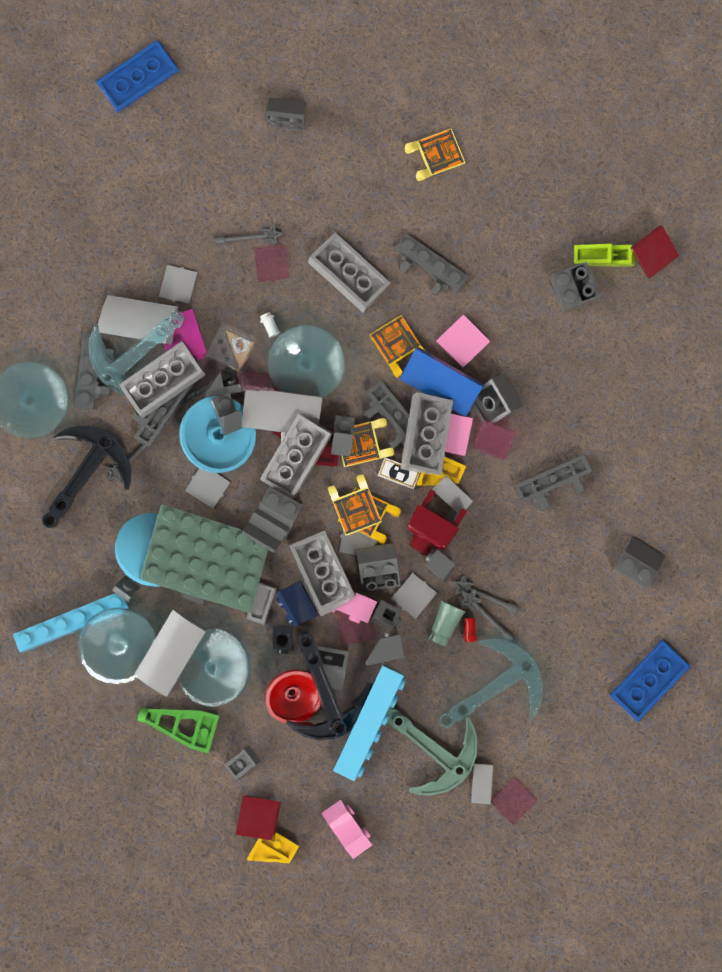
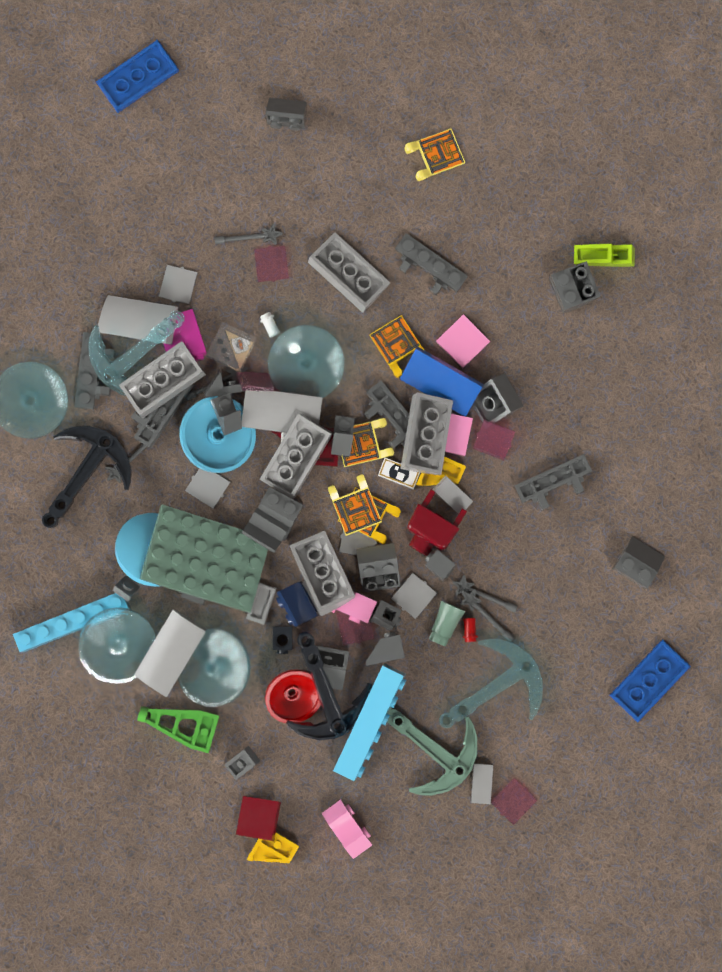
(654, 251): dark red tile -> none

